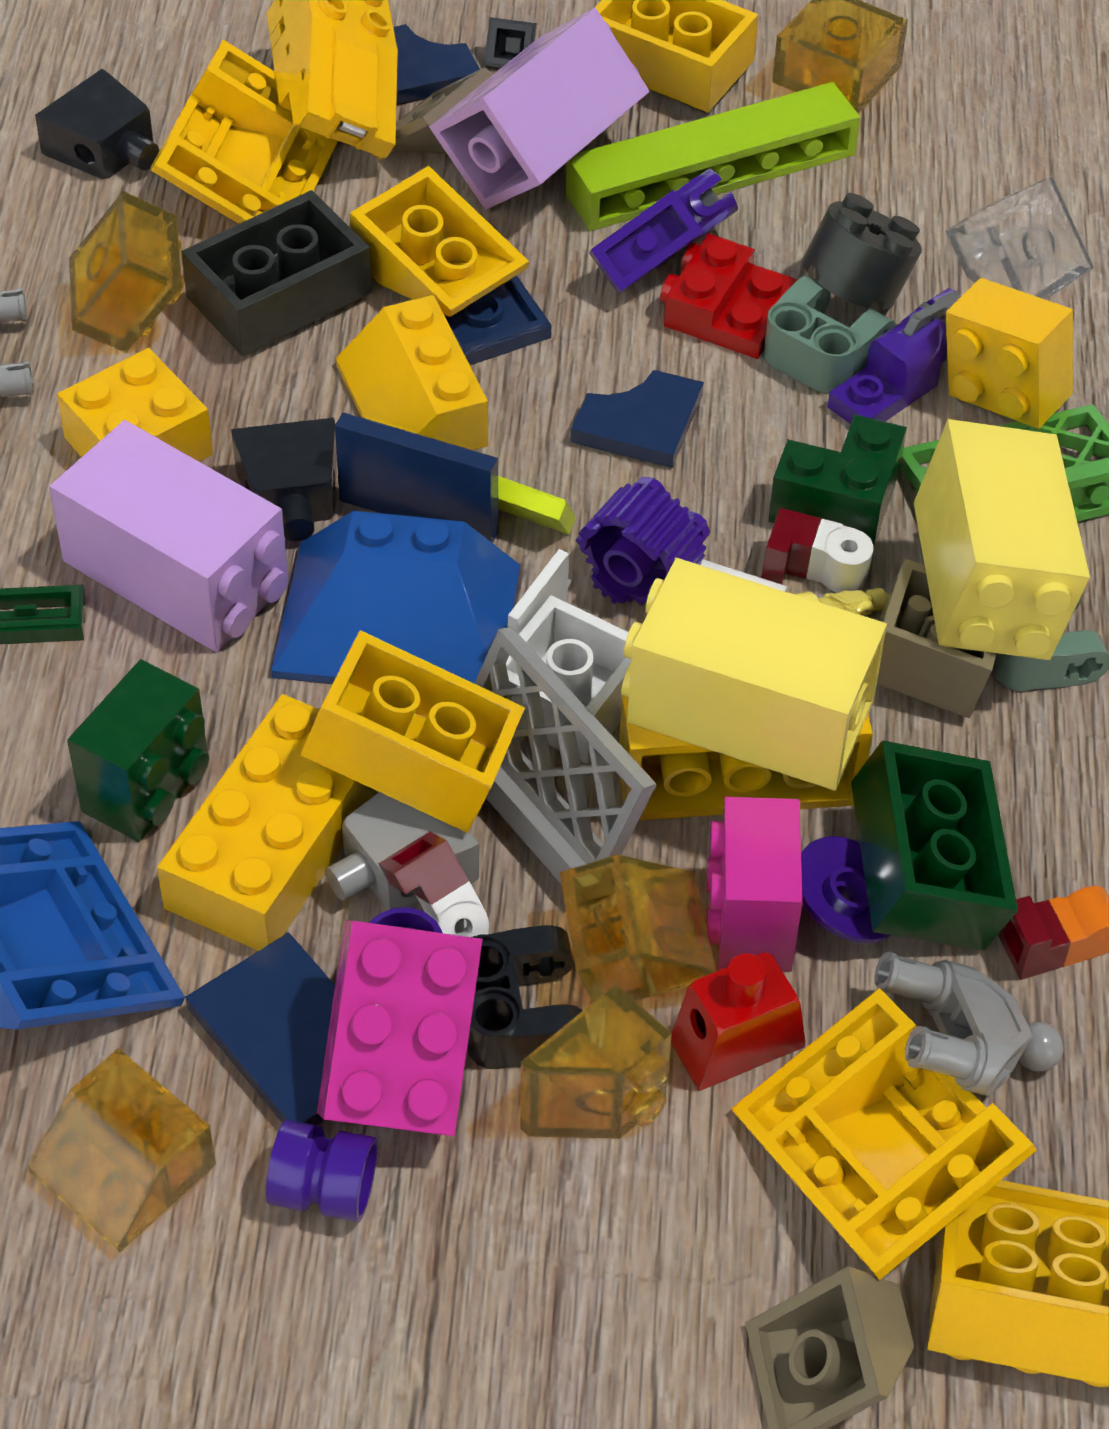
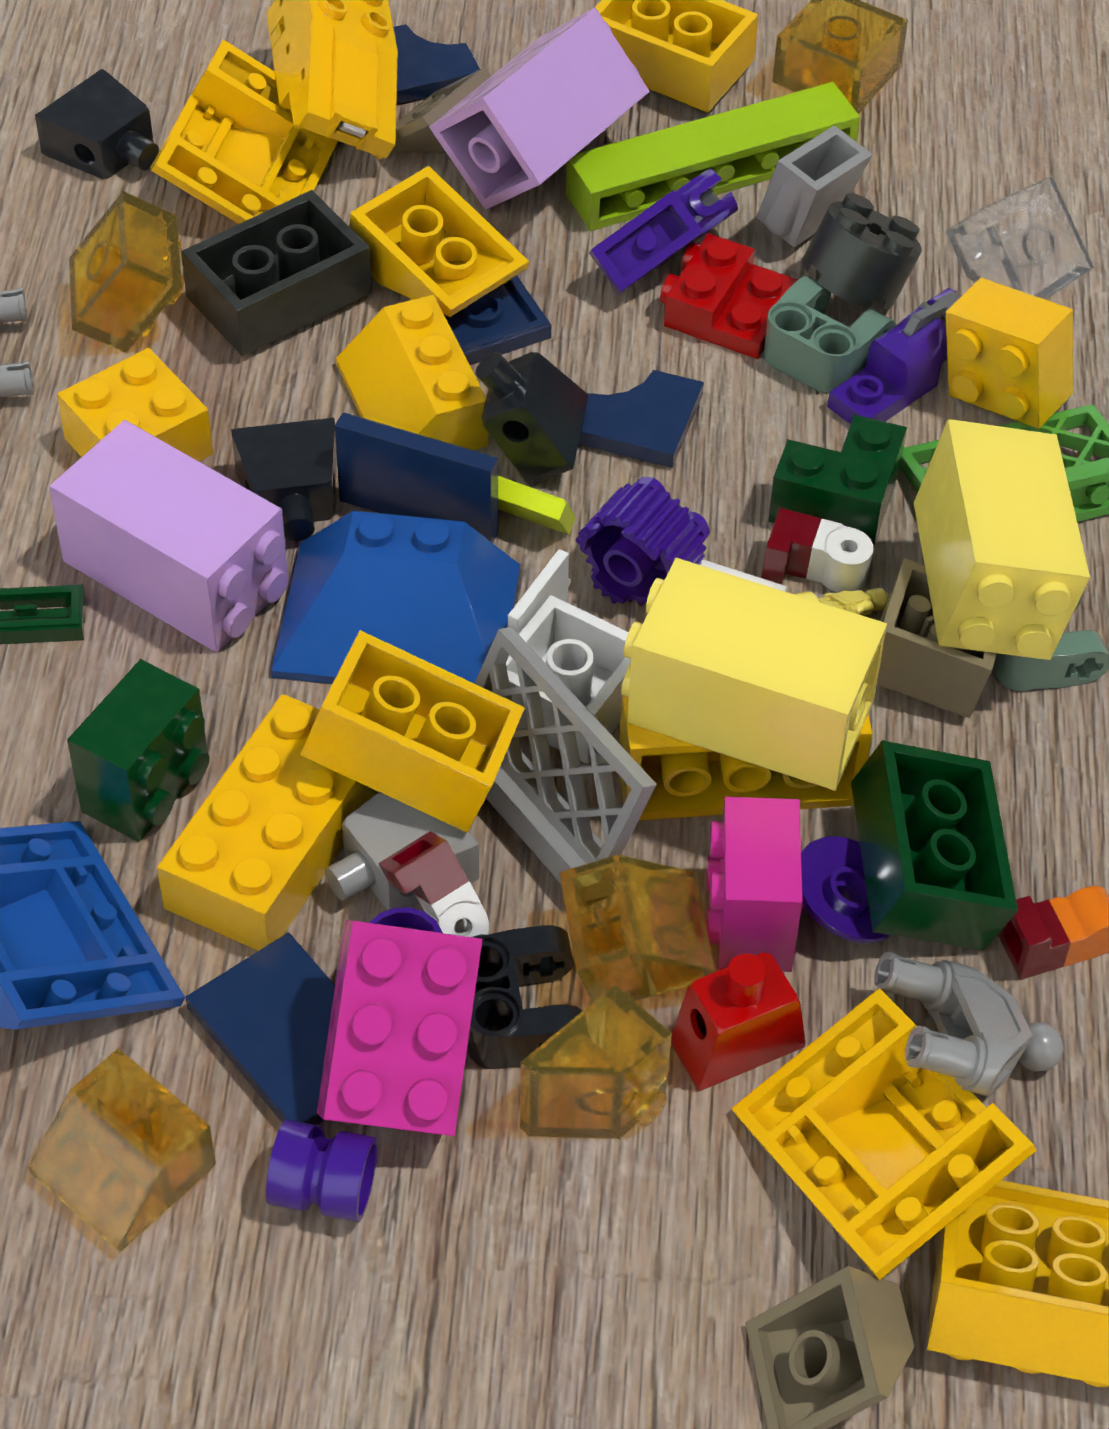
(507, 40): black slope -> none
(532, 413): none -> black torso
(809, 182): none -> light grey torso

